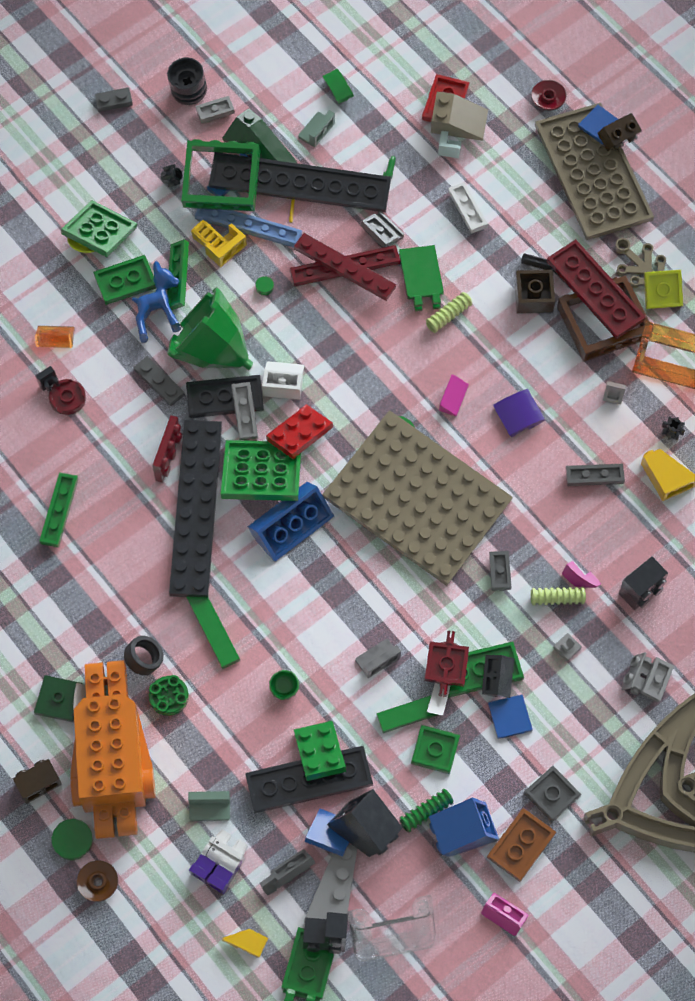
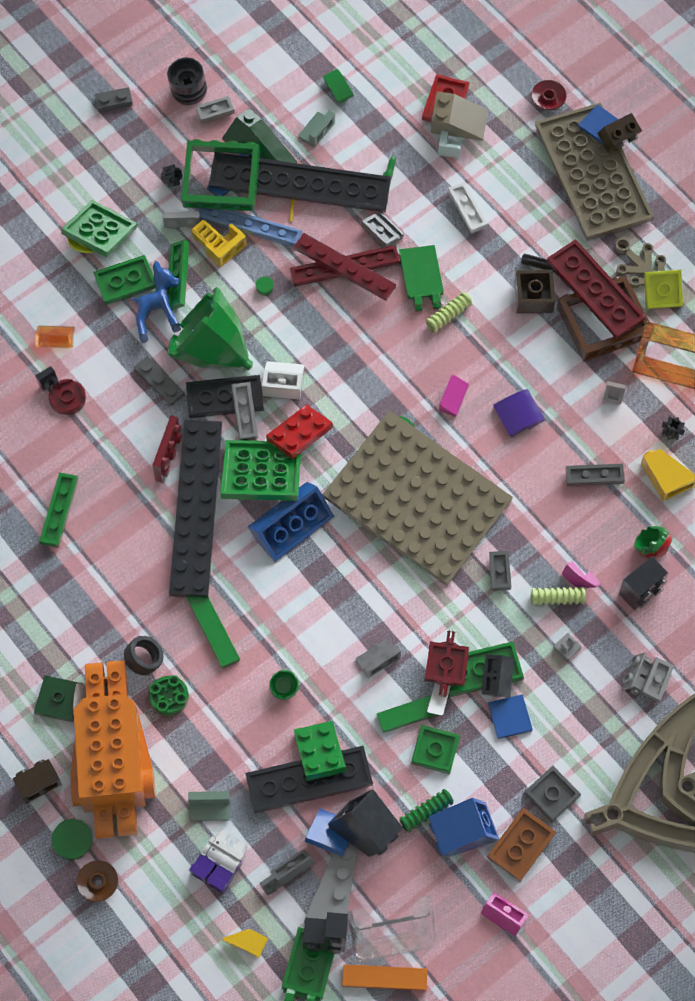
(181, 219): none -> light grey plate
(384, 977): none -> orange tile
(653, 542): none -> green hair

